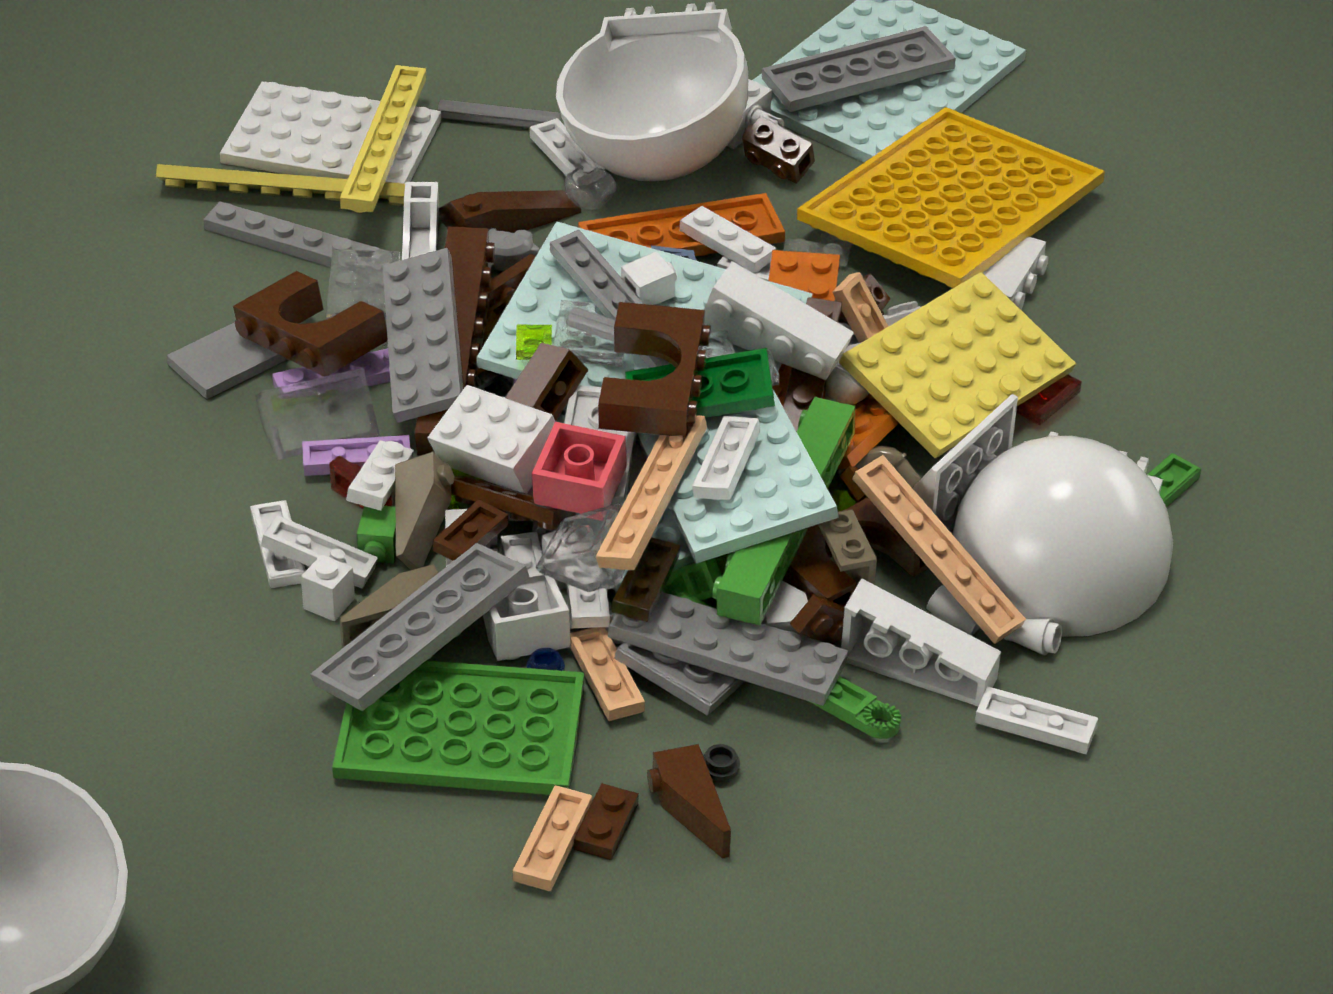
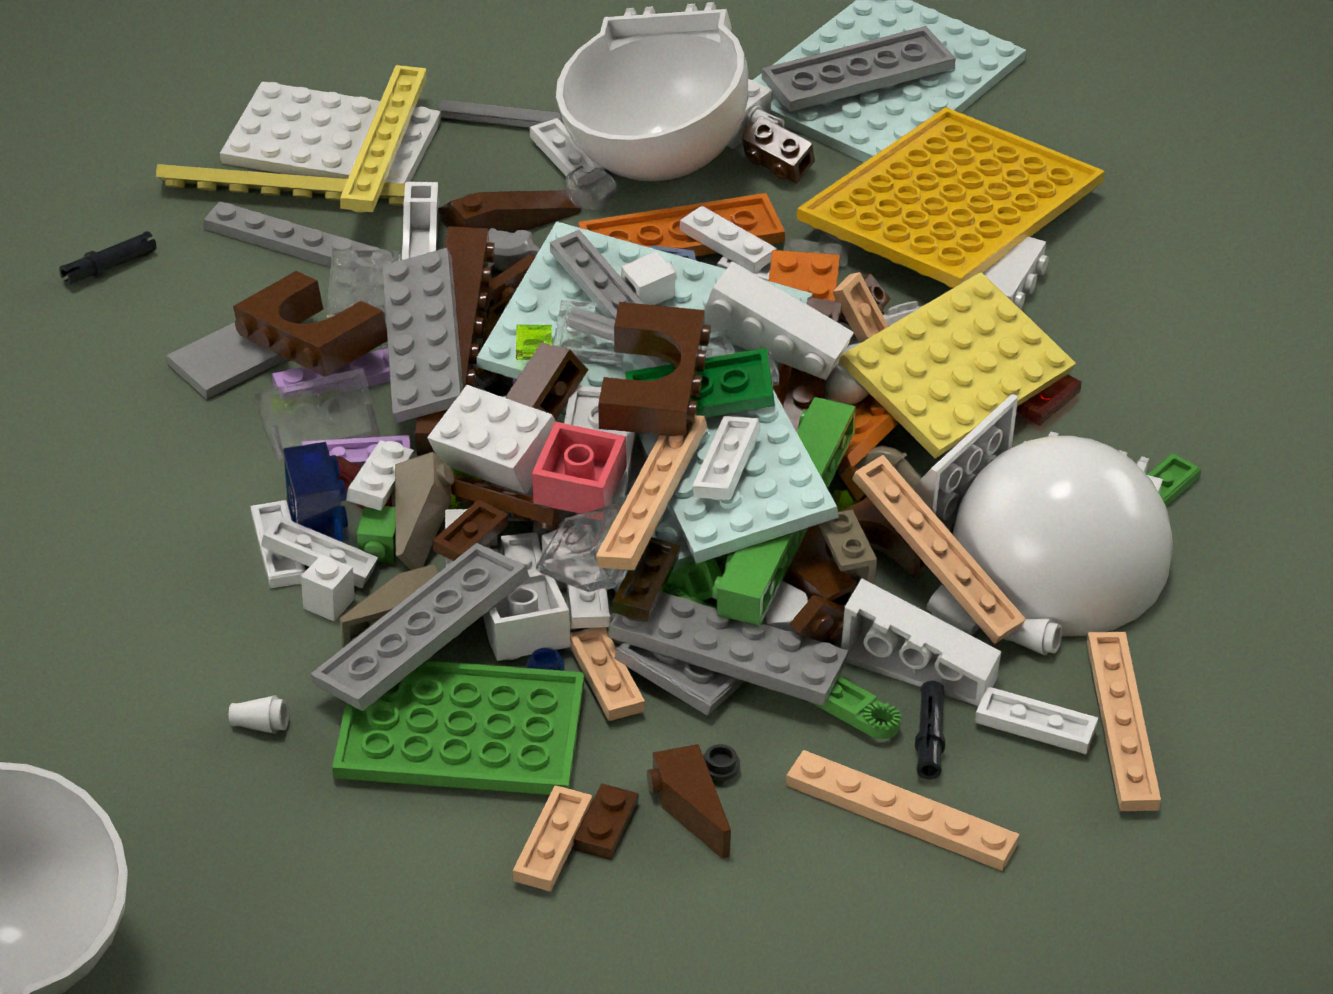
(96, 262): none -> black pin
(262, 714): none -> white cone
(313, 489): none -> clear blue brick
(902, 810): none -> light nougat plate
(930, 729): none -> black pin
(1123, 722): none -> light nougat plate

